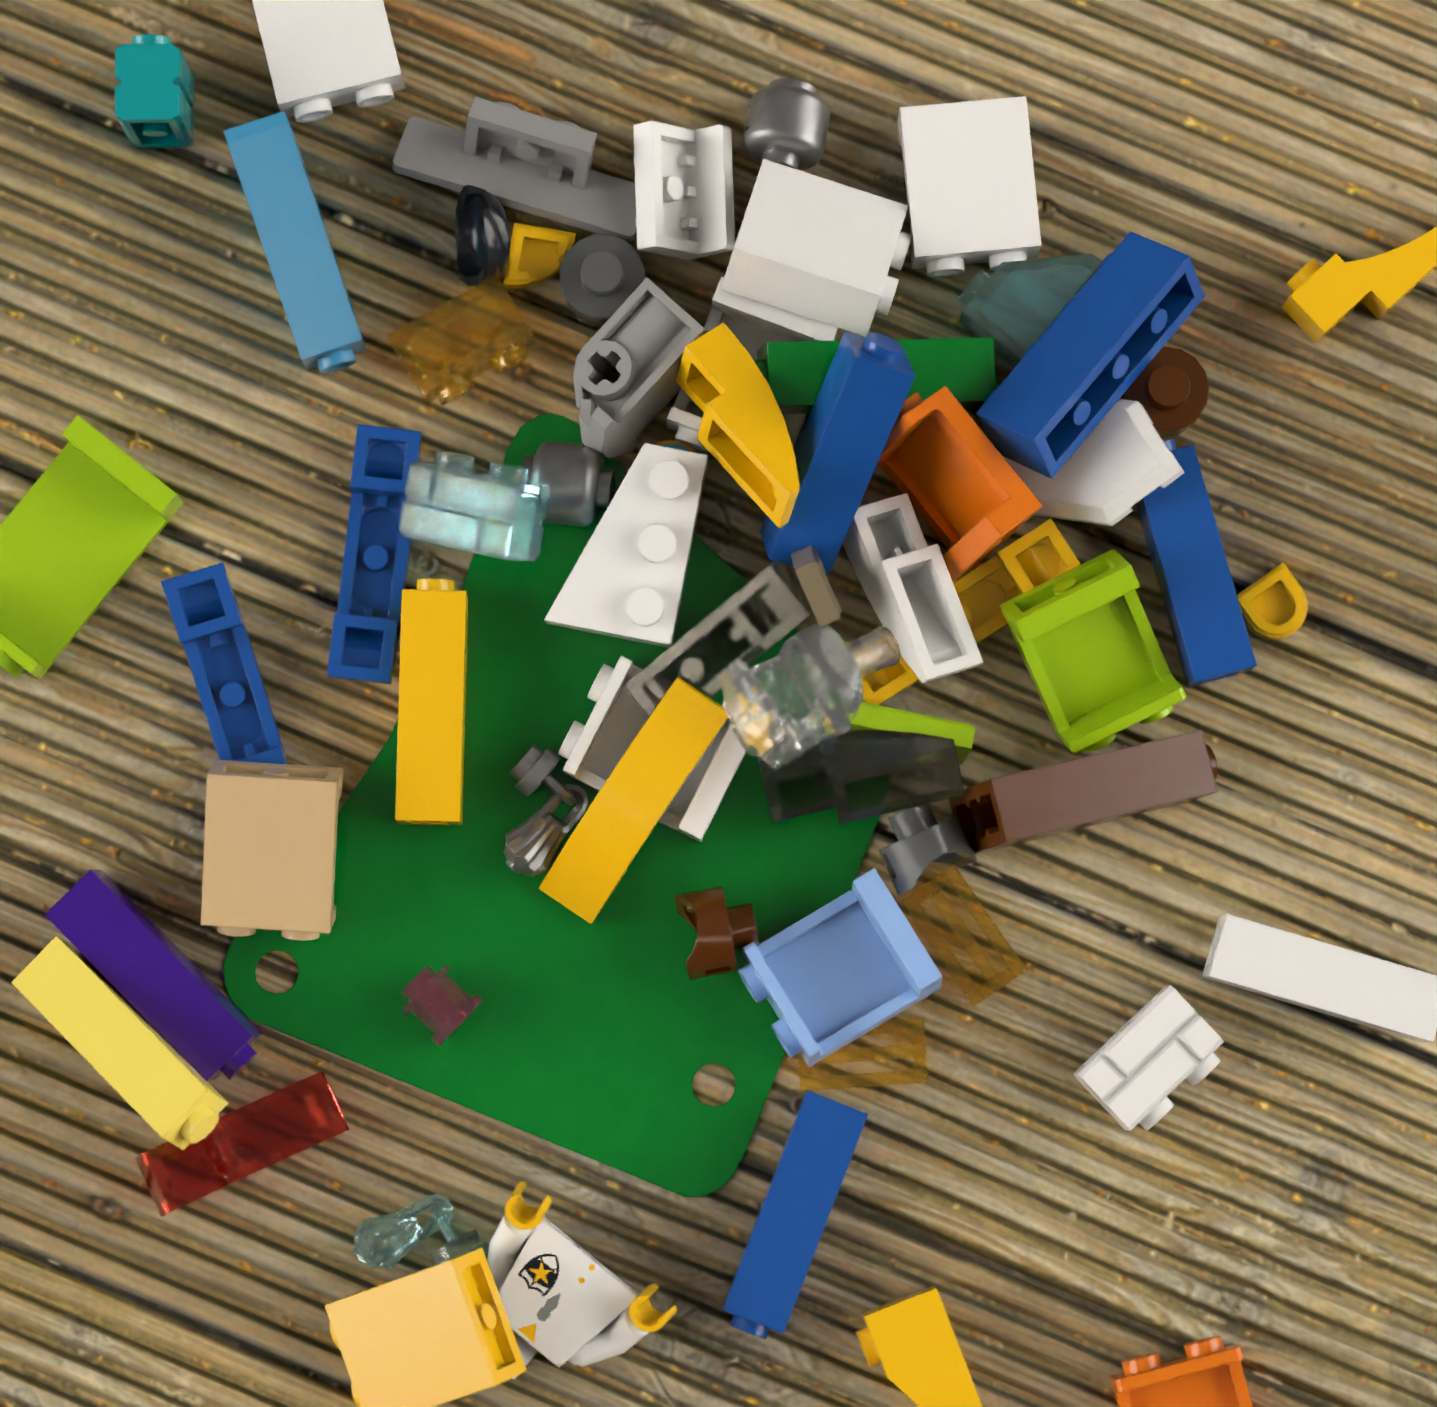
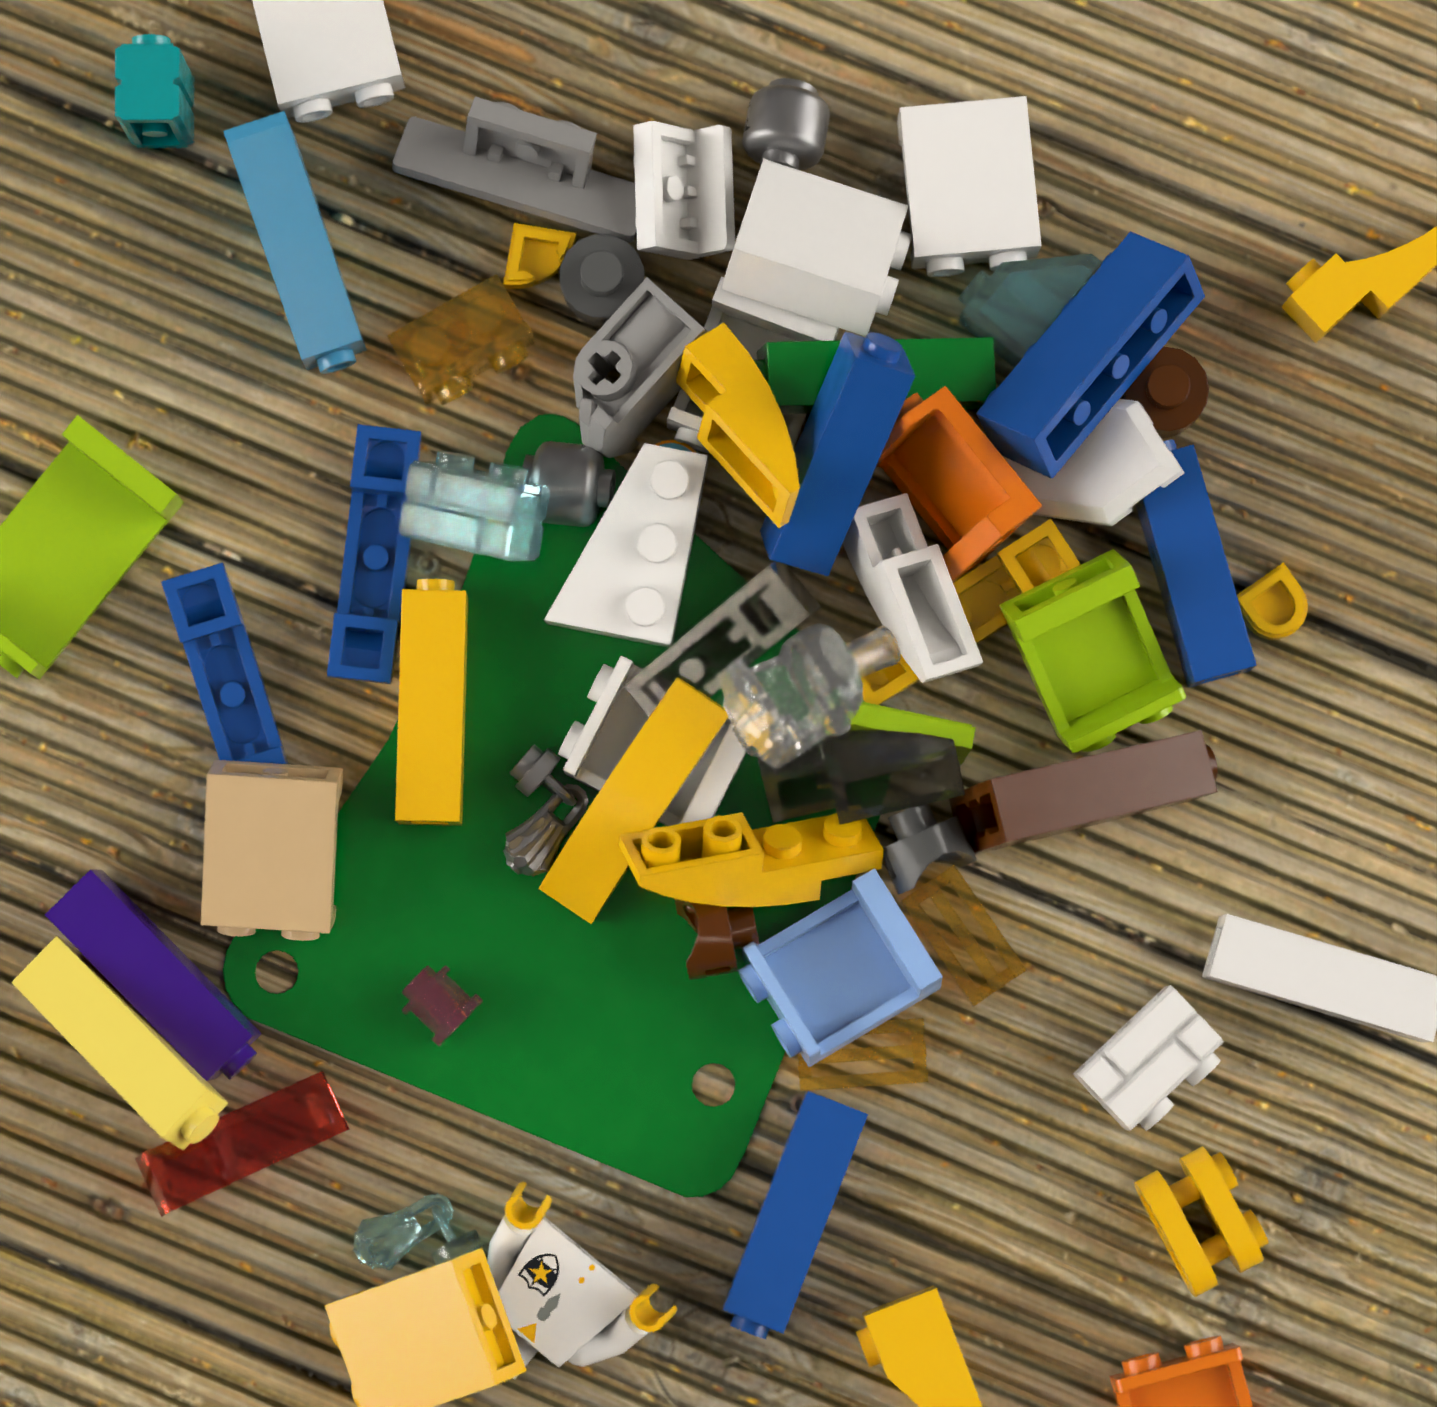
(480, 236): black piece -> none
(734, 866): none -> yellow slope
(816, 585): dark tan tile -> none
(1210, 1183): none -> yellow brick

